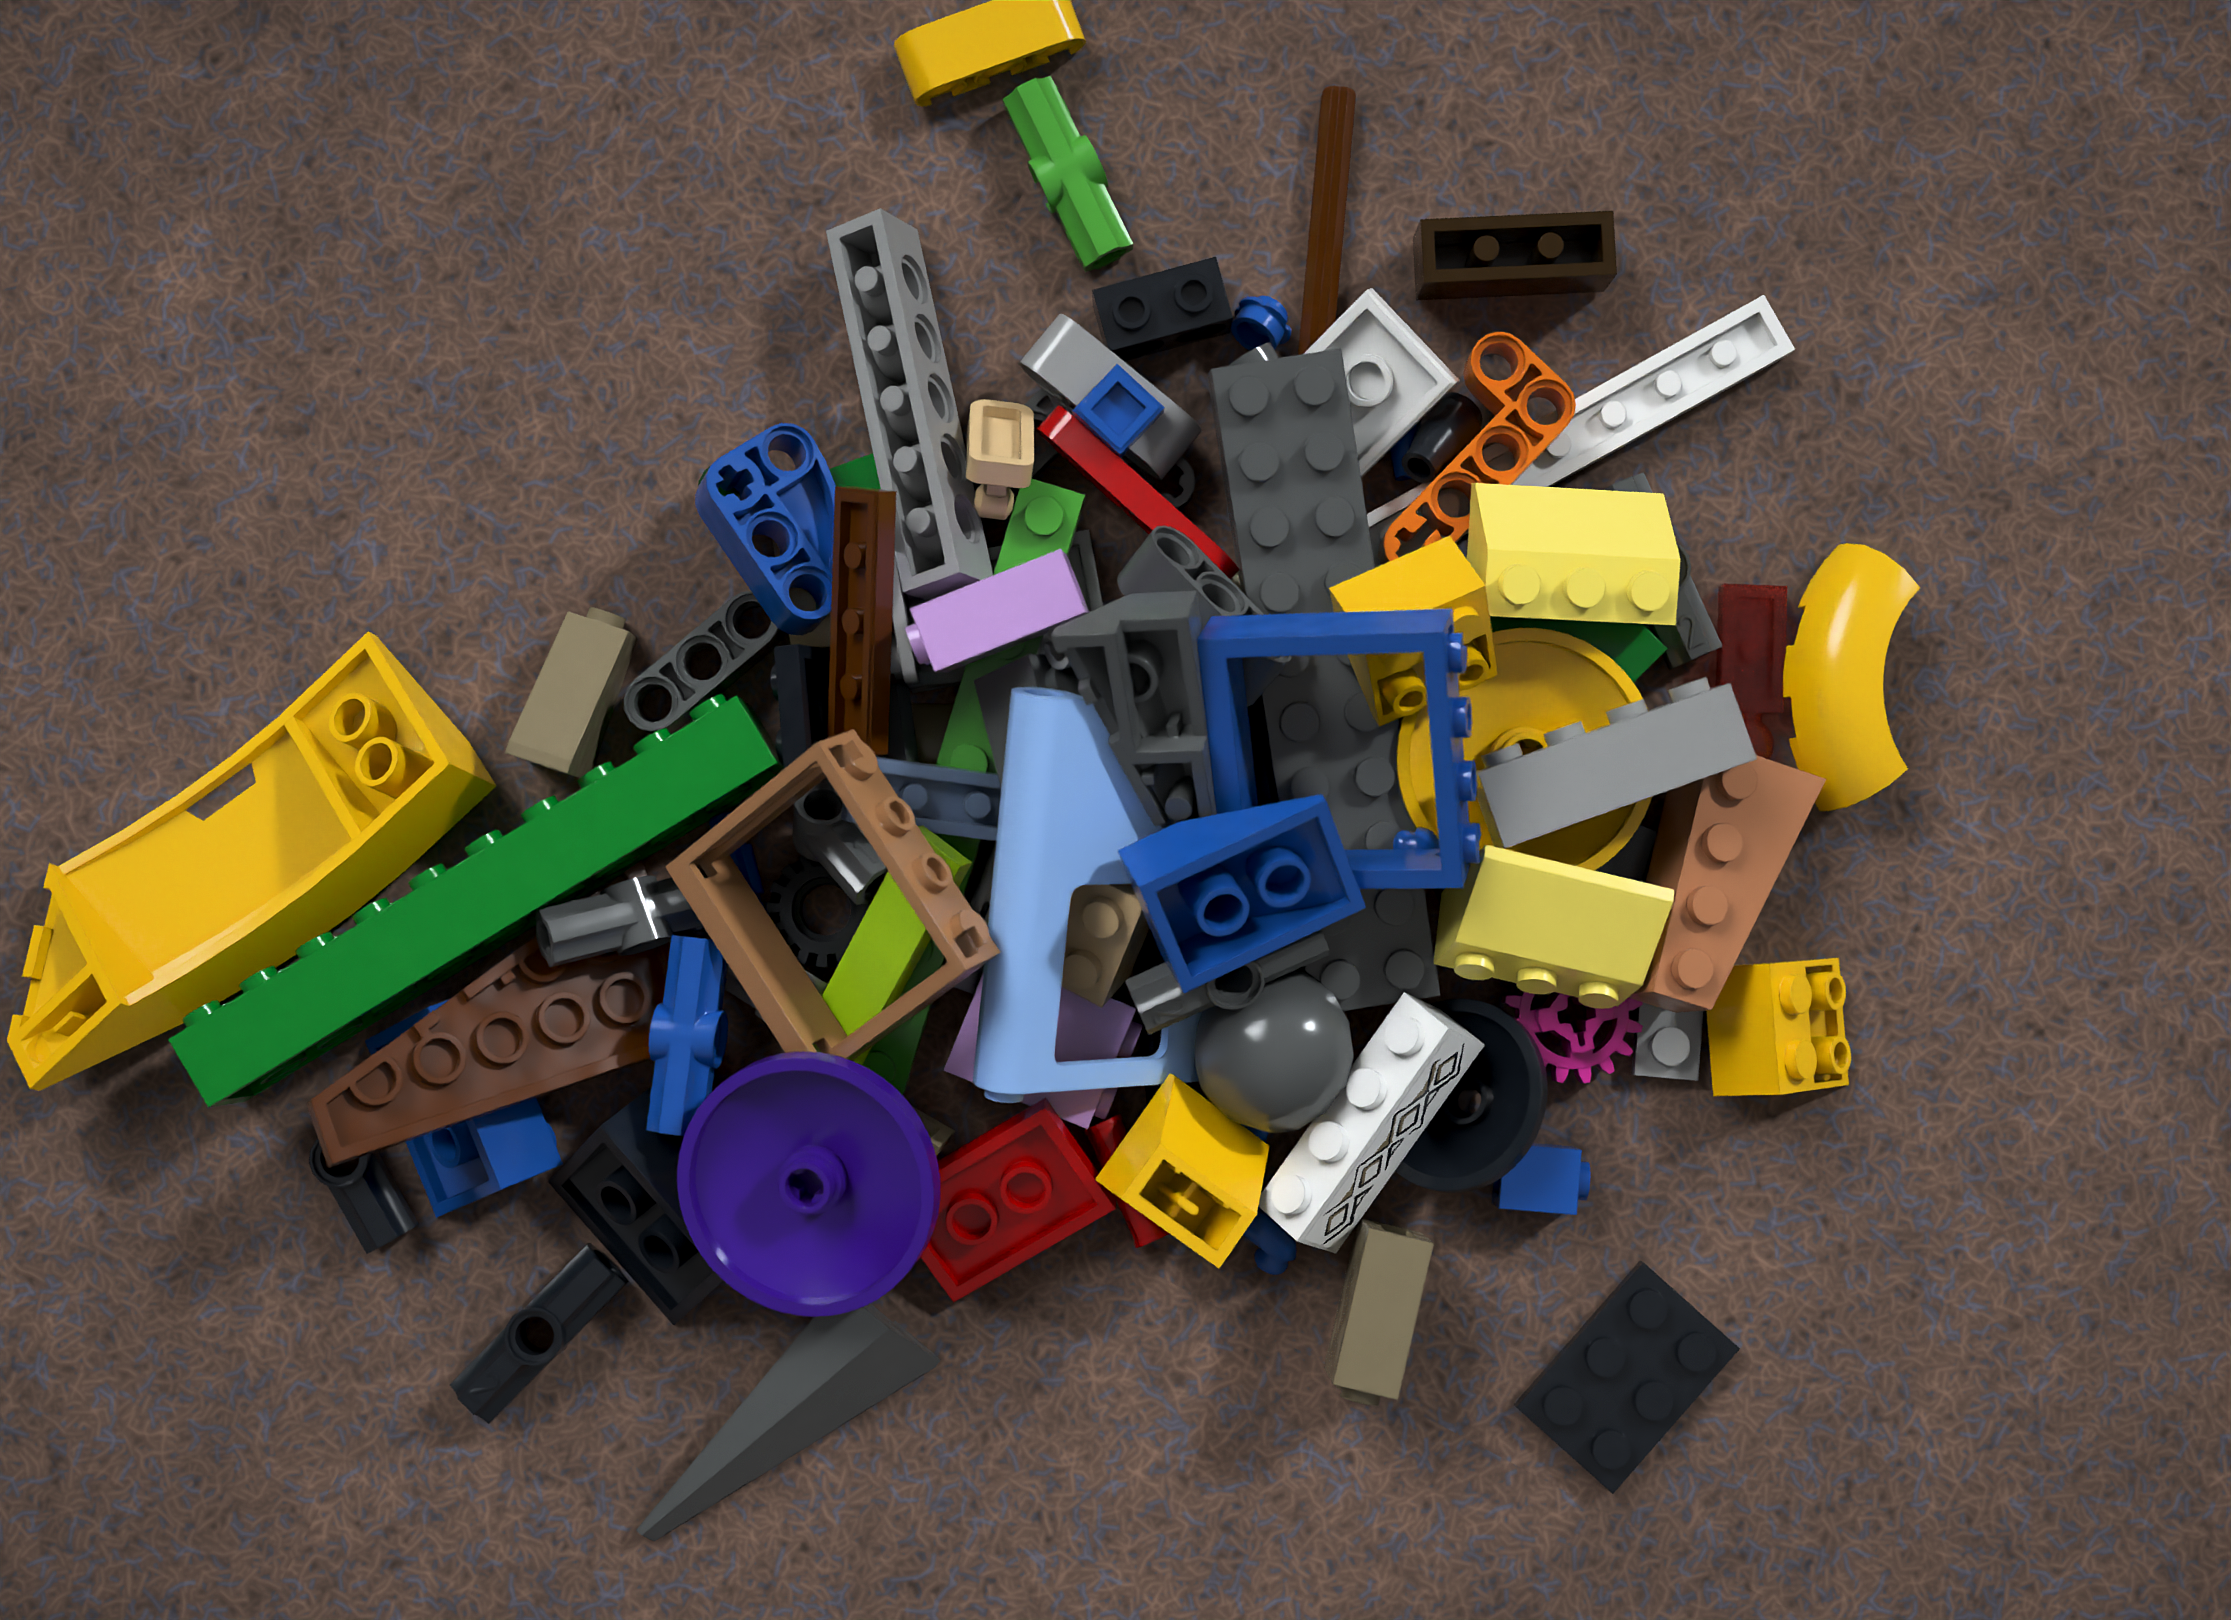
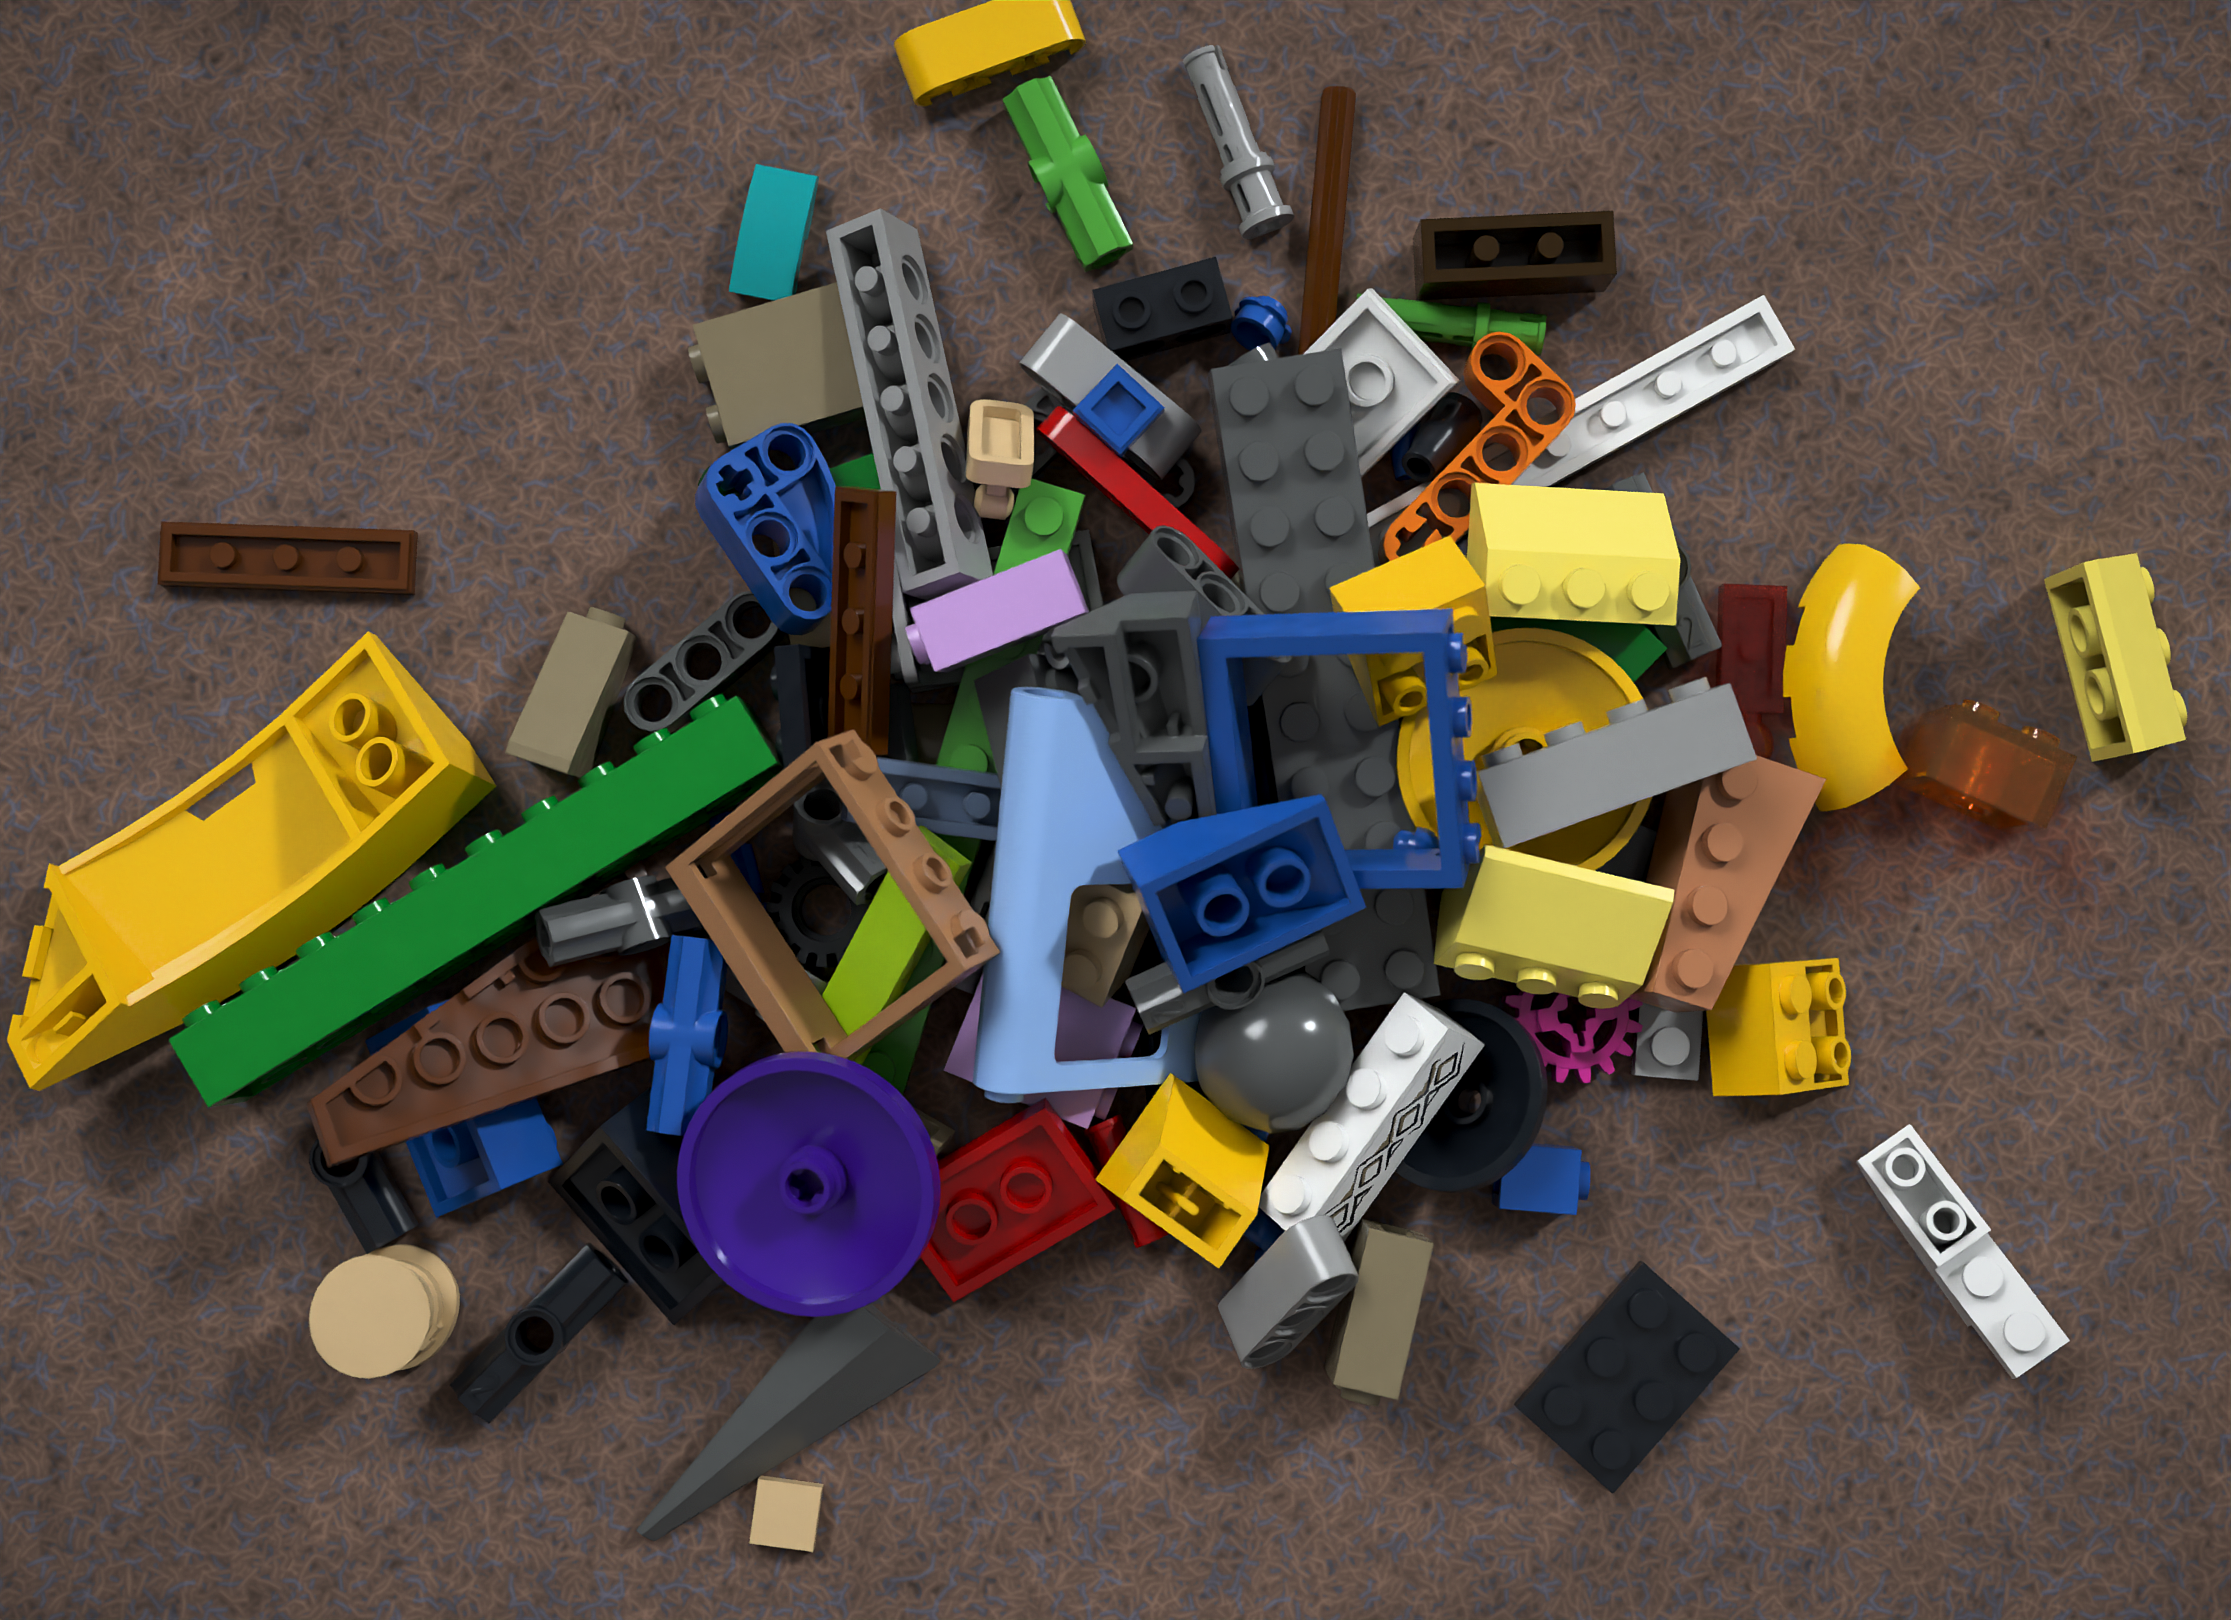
(287, 558): none -> reddish brown tile
(384, 1311): none -> tan hat
(773, 232): none -> teal slope
(778, 367): none -> dark tan brick
(786, 1513): none -> tan tile
(1245, 168): none -> light grey pin
(1288, 1292): none -> light grey beam
(1467, 324): none -> bright green pin
(1960, 1253): none -> white slope
(1986, 768): none -> clear orange brick
(2116, 656): none -> light yellow slope

